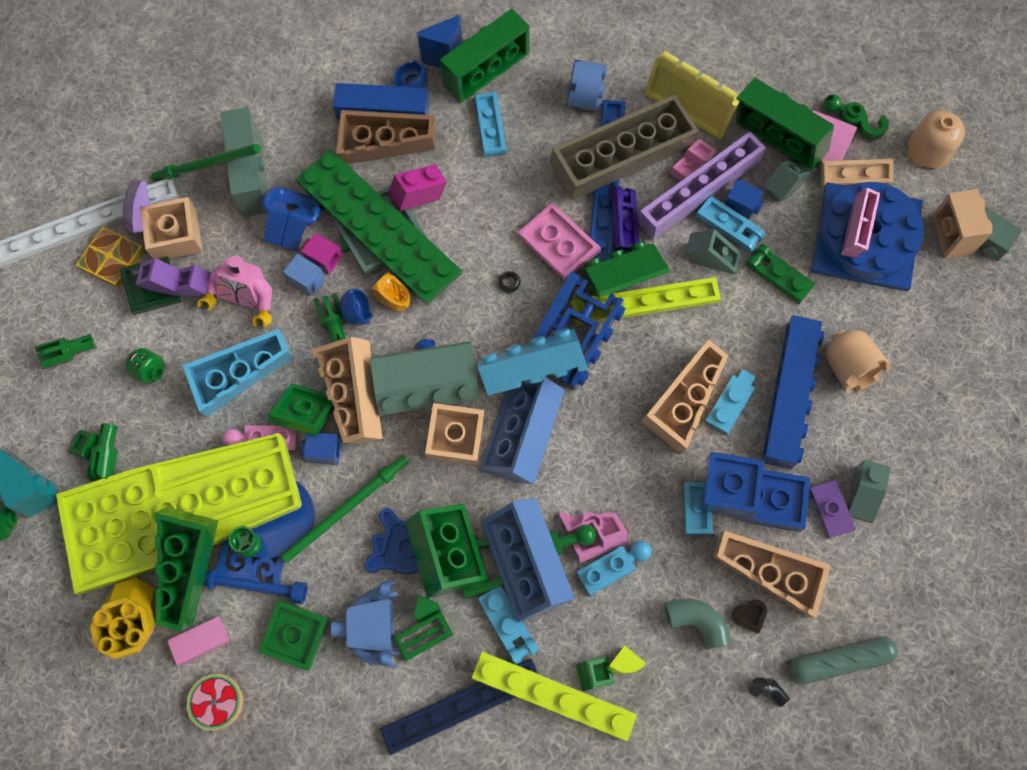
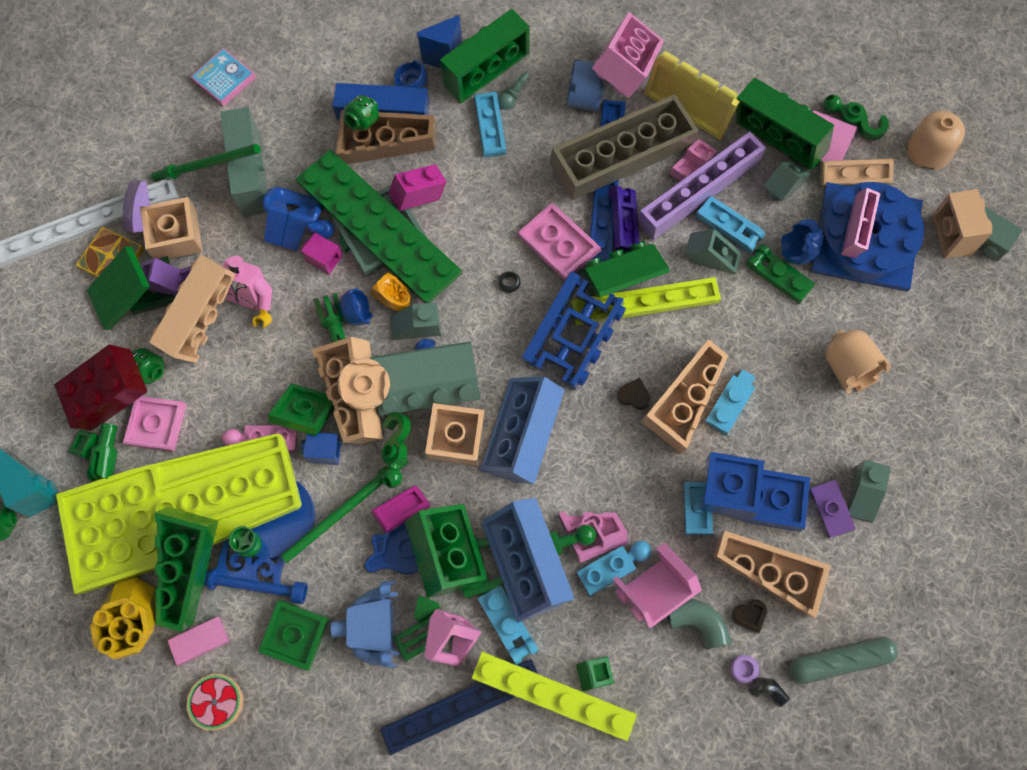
(62, 350): green arm -> none
(100, 387): none -> dark red brick
(118, 288): none -> green tile
(154, 423): none -> bright pink tile
(193, 310): none -> light nougat wedge
(223, 77): none -> tile
(234, 370): medium azure wedge -> none
(304, 275): medium blue brick -> none
(321, 227): none -> blue bar
(361, 113): none -> green head
(363, 384): none -> light nougat tile
(394, 450): none -> green piece
(400, 508): none -> dark pink tile
(416, 322): none -> sand green slope
(441, 628): none -> bright pink tile
(507, 99): none -> sand green bar
(532, 361): medium azure wedge -> none
(626, 662): neon yellow tile -> none
(628, 55): none -> bright pink brick
(634, 394): none -> dark brown tile
(659, 588): none -> bright pink panel
(744, 199): blue brick -> none
(744, 669): none -> lavender tile
(792, 392): blue brick -> none
(802, 243): none -> blue hair

